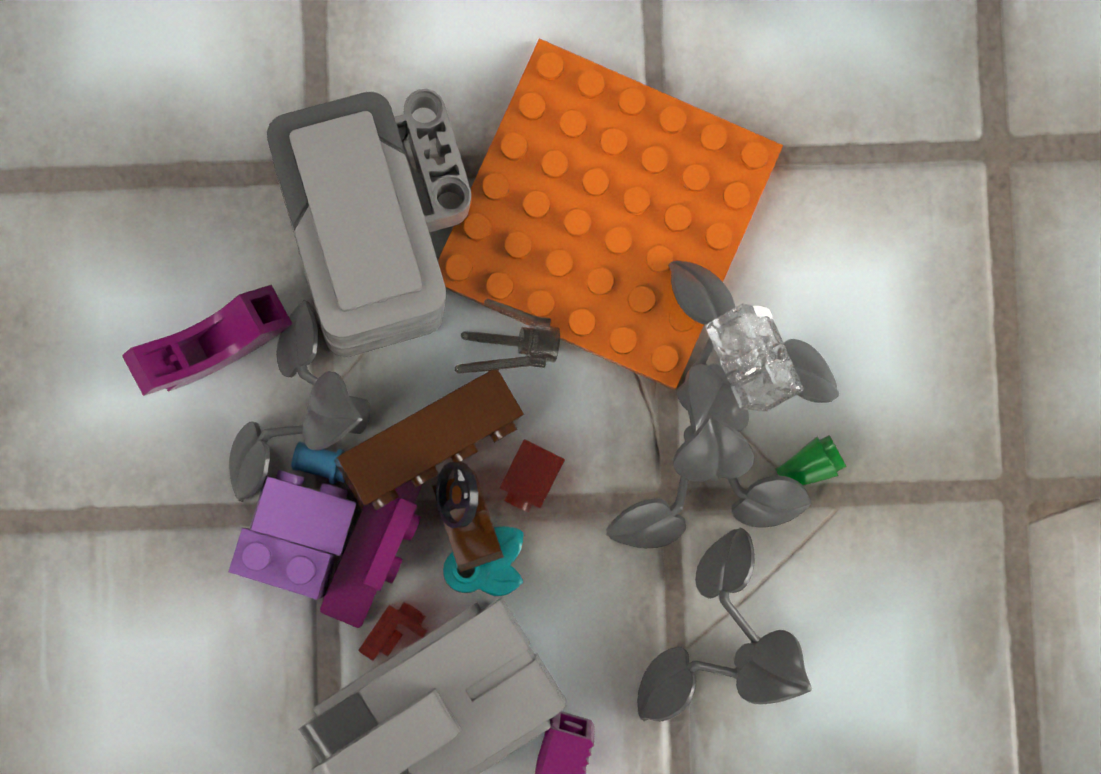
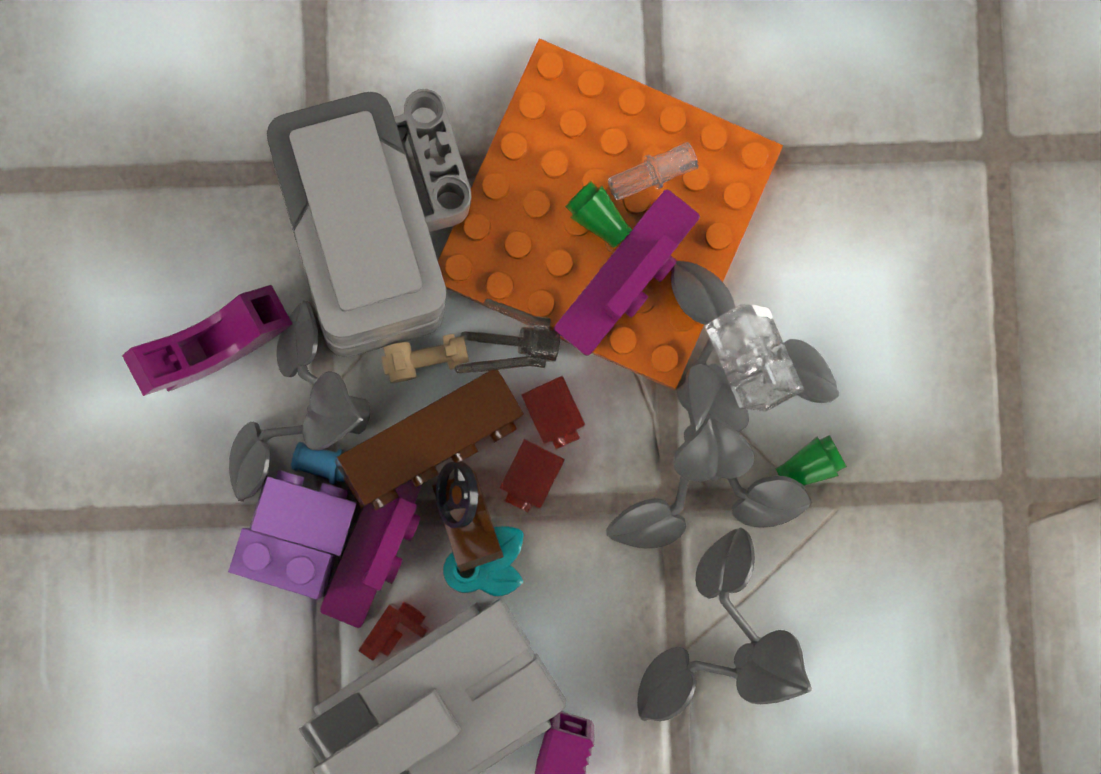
(402, 361): none -> tan bar
(554, 413): none -> clear red brick
(598, 214): none -> green cone
(626, 273): none -> magenta bracket
(654, 171): none -> clear axle

